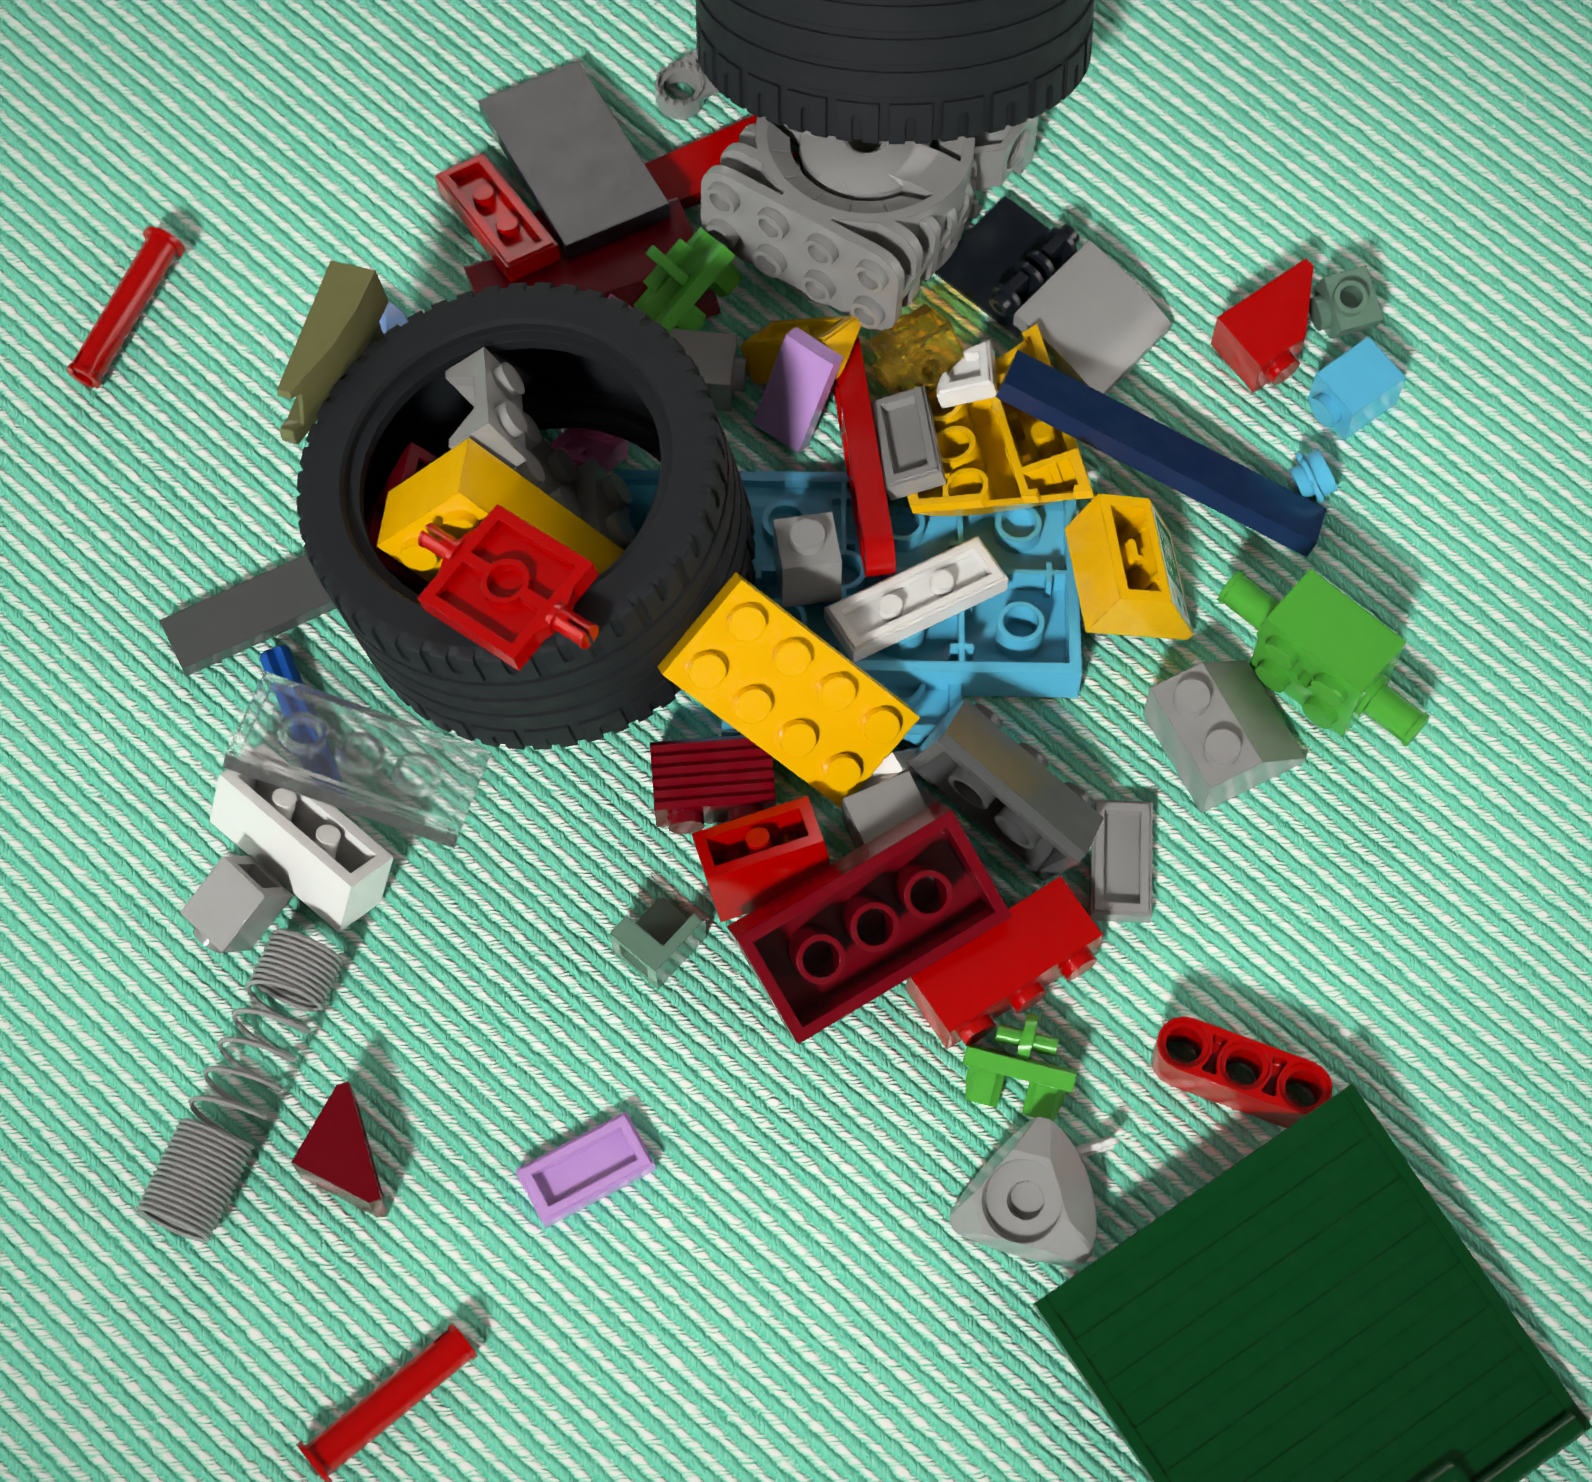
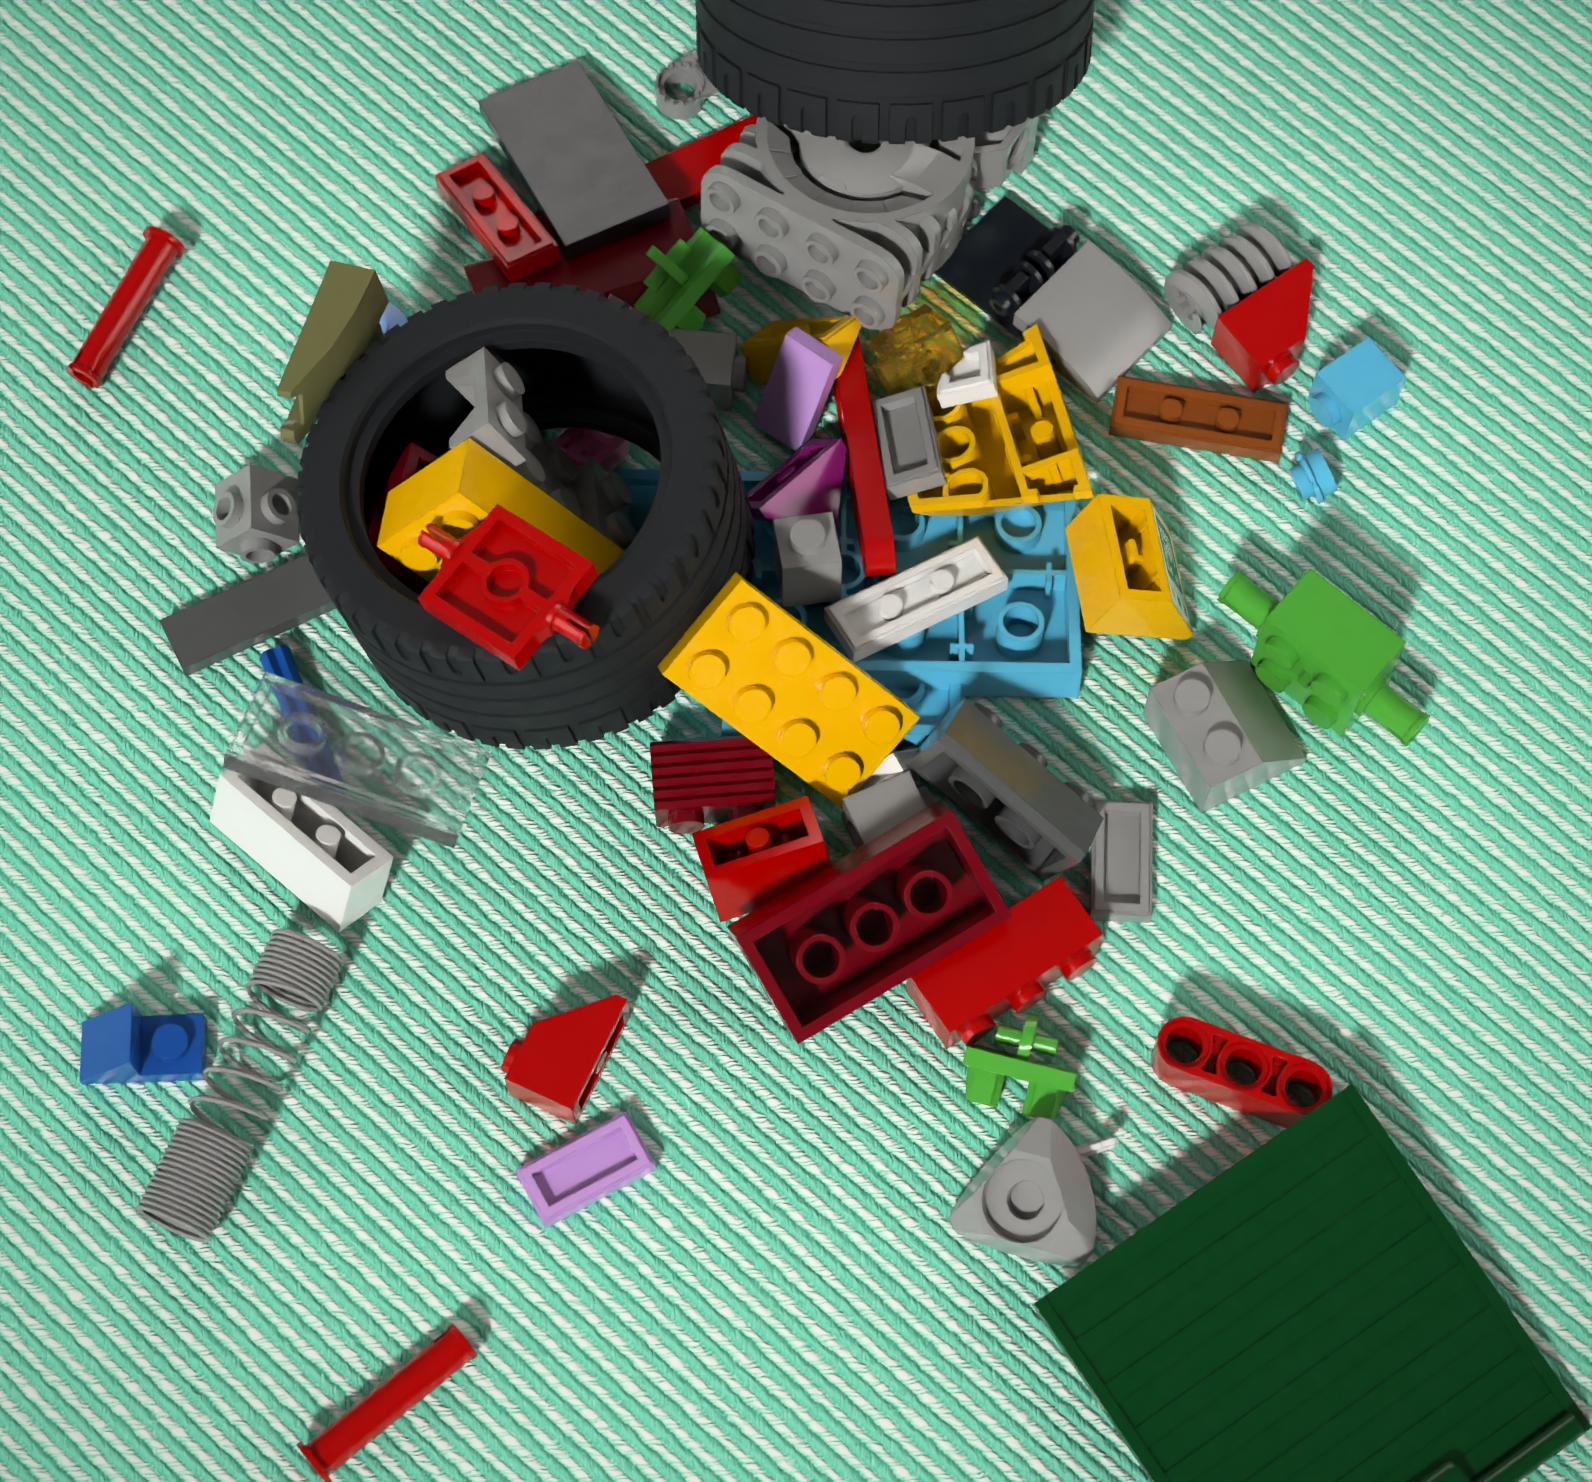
(139, 1048): none -> blue slope
(235, 904): light grey brick -> none
(256, 514): none -> light grey brick
(339, 1154): dark red slope -> none
(565, 1057): none -> red slope
(658, 940): sand green panel -> none
(803, 483): none -> magenta slope
(1162, 453): dark blue tile -> none
(1198, 419): none -> dark orange tile
(1225, 275): none -> light grey piece
(1345, 303): sand green plate -> none

